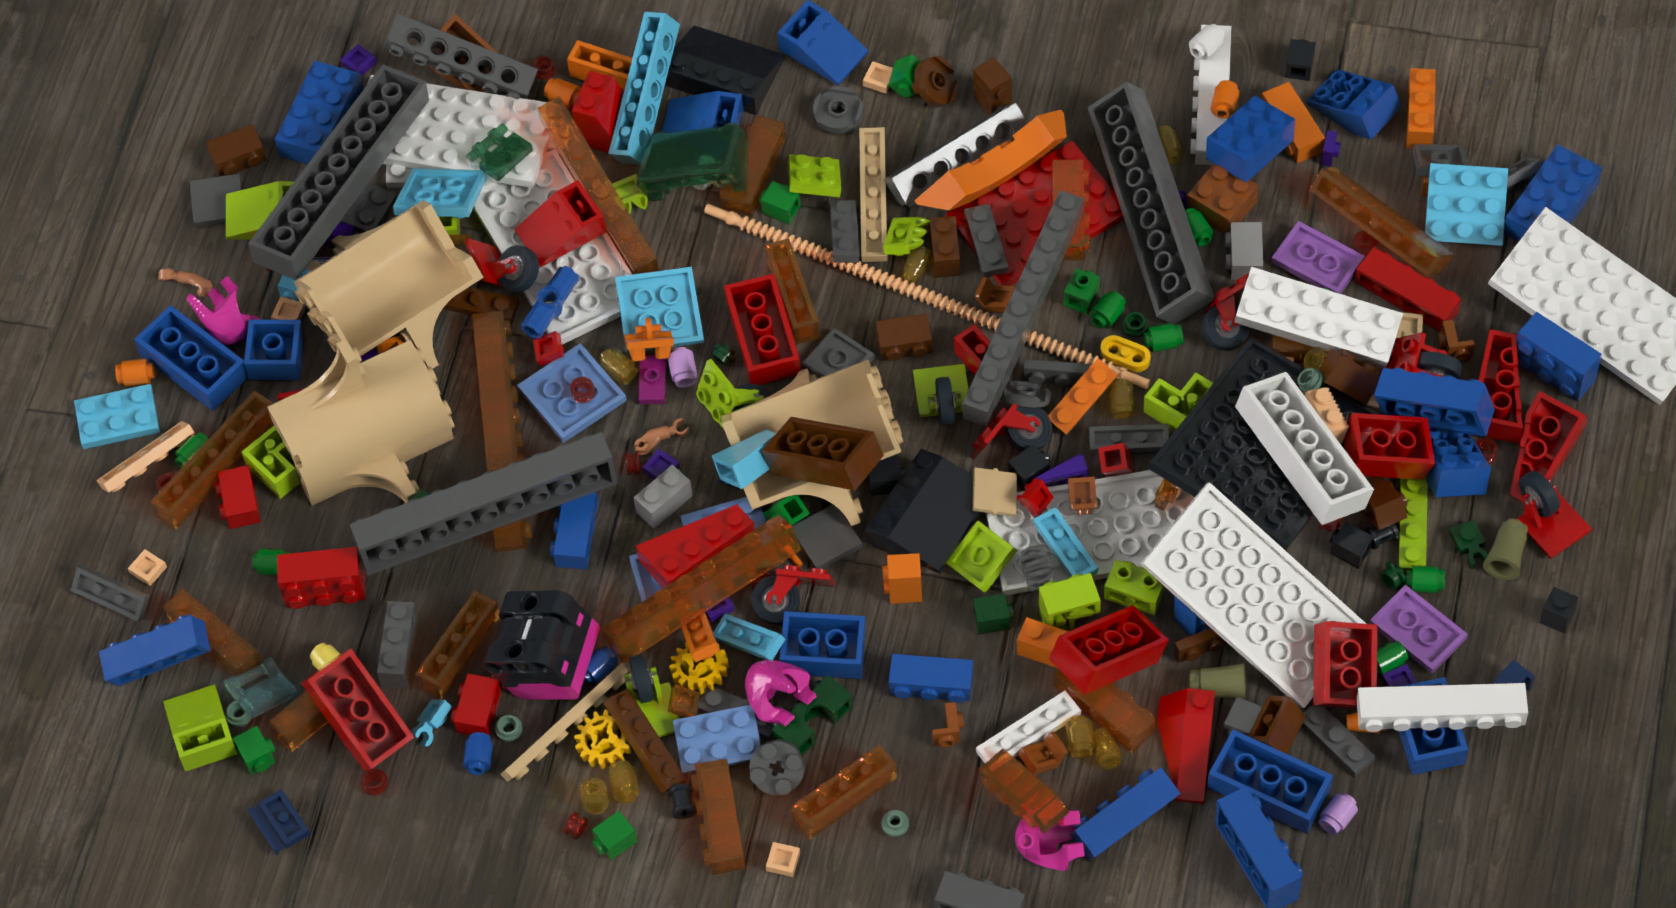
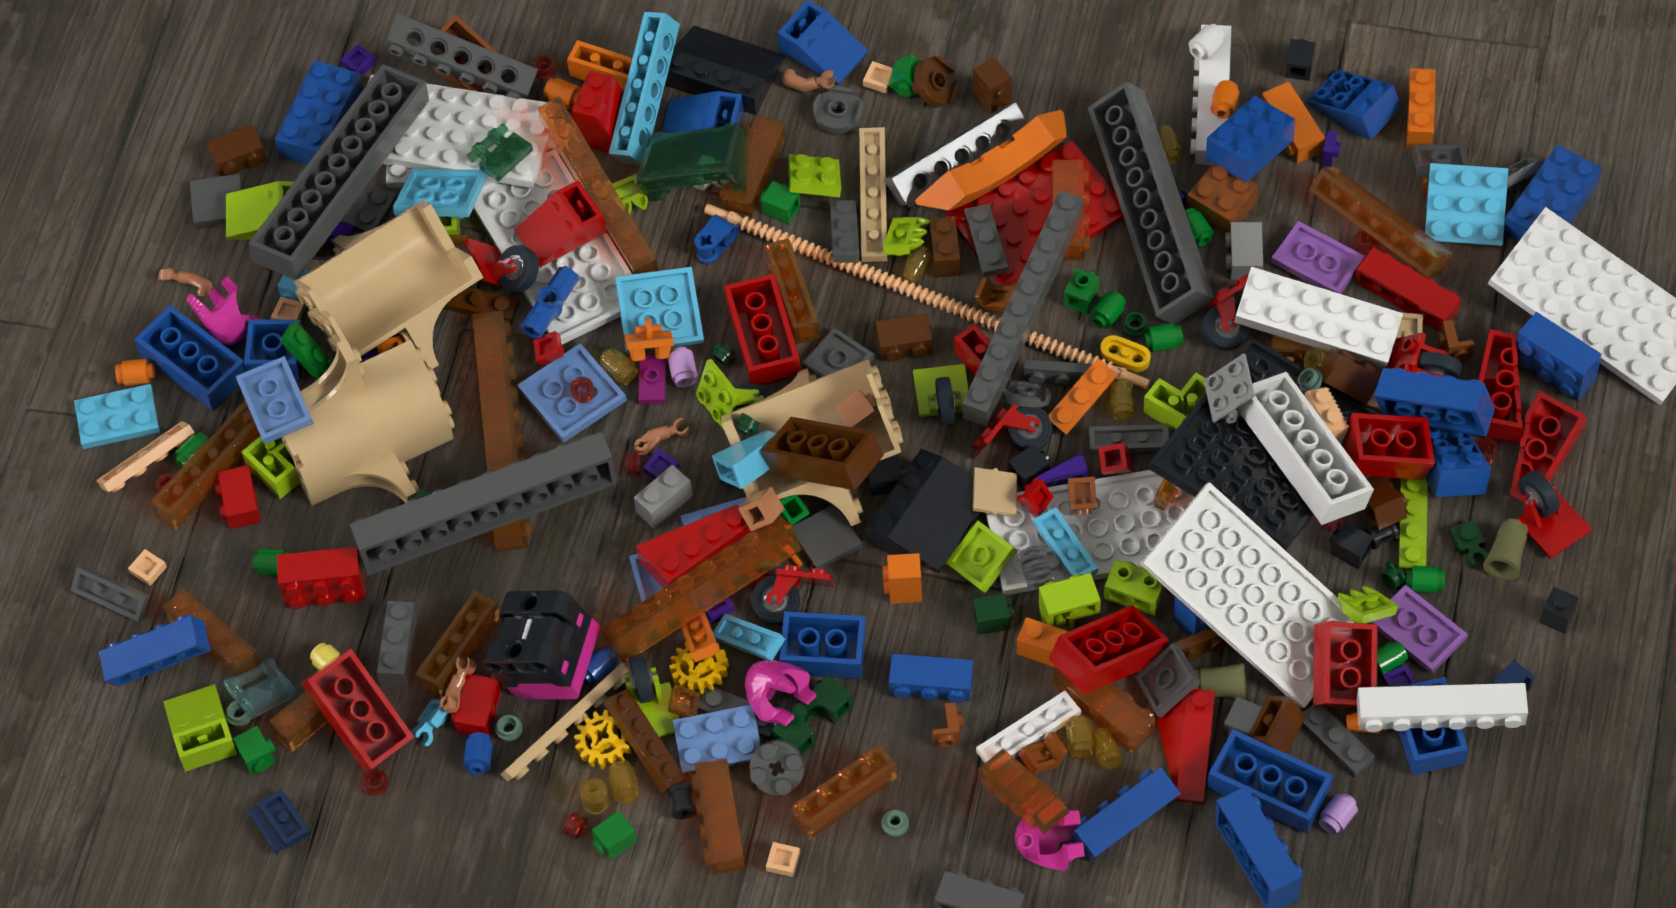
(274, 400): none -> medium blue plate
(306, 350): none -> green hinge
(451, 700): none -> nougat arm
(574, 532): blue brick -> none
(714, 239): none -> blue piece
(747, 424): none -> dark green plate
(761, 508): none -> nougat brick
(793, 81): none -> nougat arm
(857, 410): none -> nougat brick
(1167, 679): none -> dark grey tile
(1229, 389): none -> light grey hinge
(1367, 605): none -> lime plate

